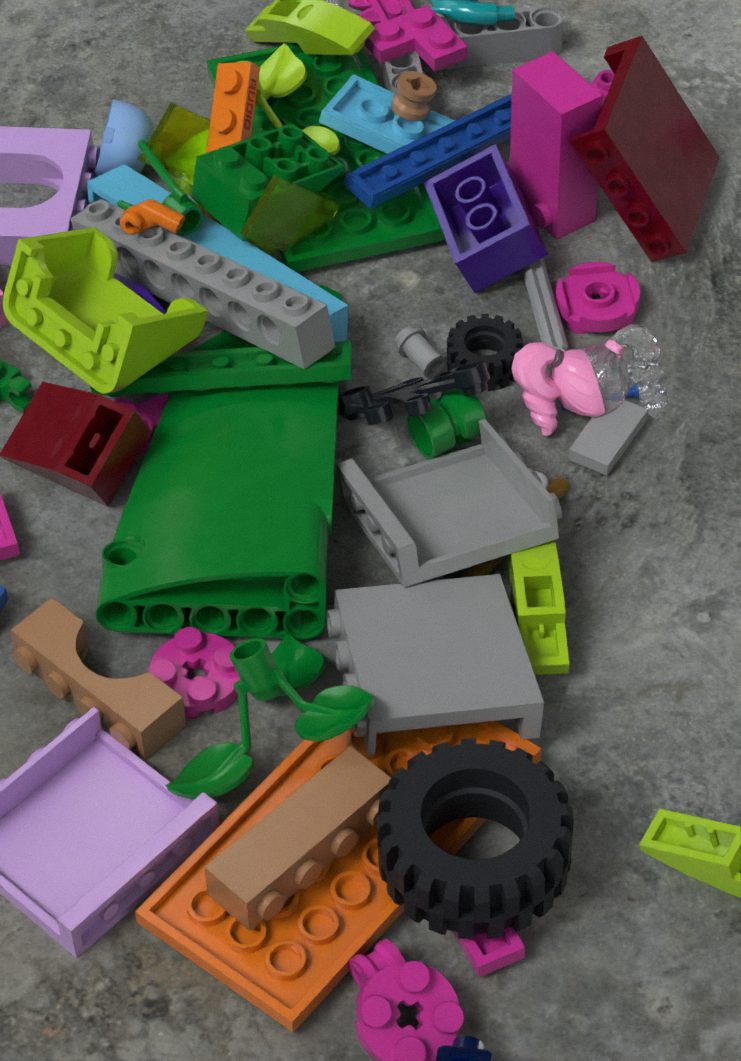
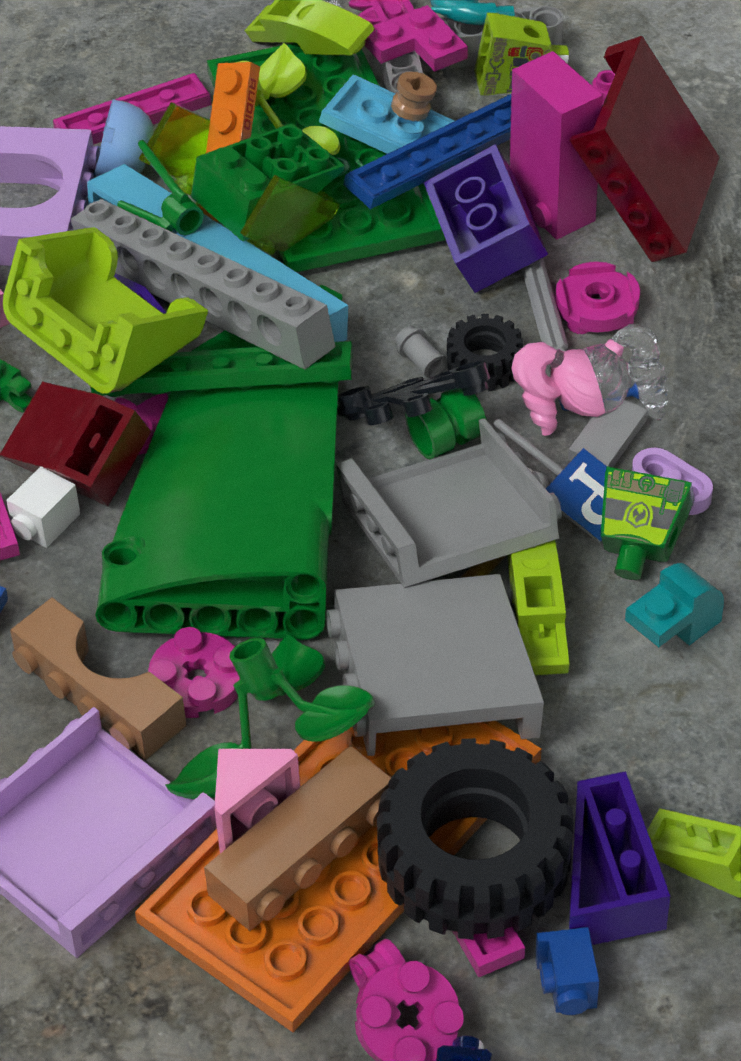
(43, 507): none -> white brick
(149, 214): orange arm -> none
(154, 101): none -> dark pink tile
(250, 787): none -> bright pink slope
(507, 45): none -> lime torso
(568, 969): none -> blue brick
(576, 486): none -> blue piece
(614, 866): none -> dark purple wedge
(642, 518): none -> torso
(665, 464): none -> lavender plate
(678, 606): none -> teal brick

